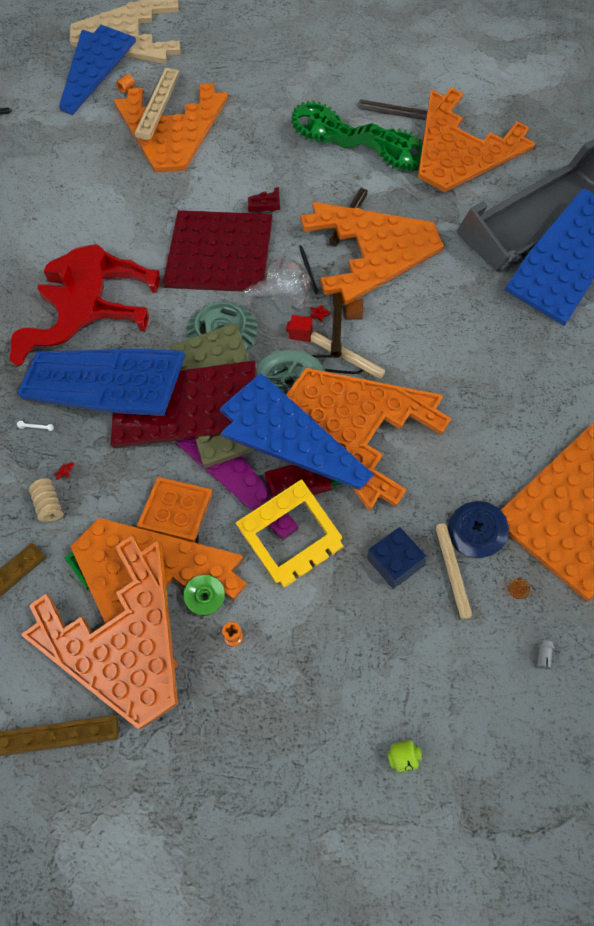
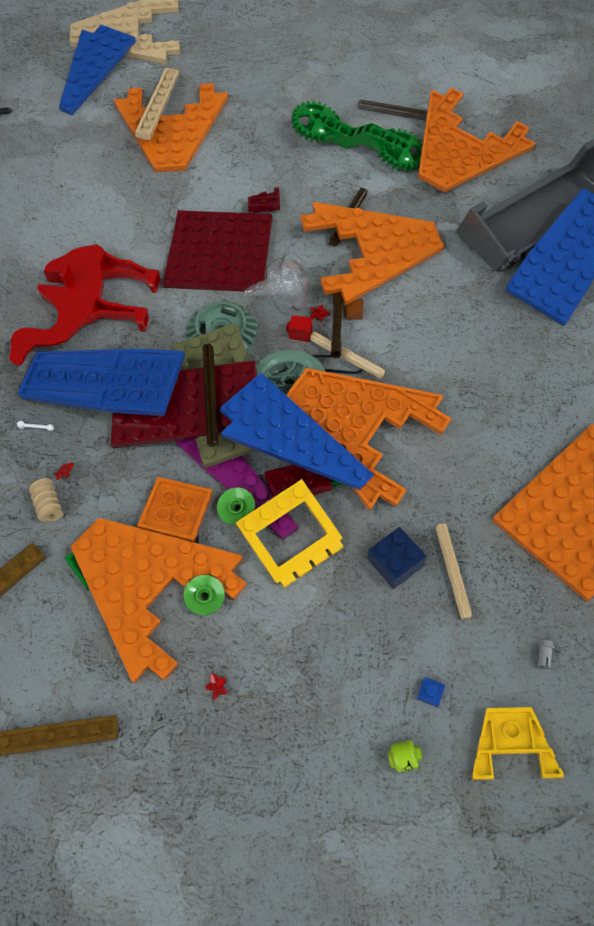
(125, 83): orange piece -> none
(128, 657): orange wing -> none
(210, 395): none -> dark brown axle
(217, 685): none -> red plant
(228, 629): orange bush -> none
(230, 500): none -> bright green dish
(307, 266): black piece -> none
(431, 692): none -> blue plate
(475, 543): dark blue piece -> none
(509, 733): none -> yellow wing
(519, 588): clear orange plate -> none

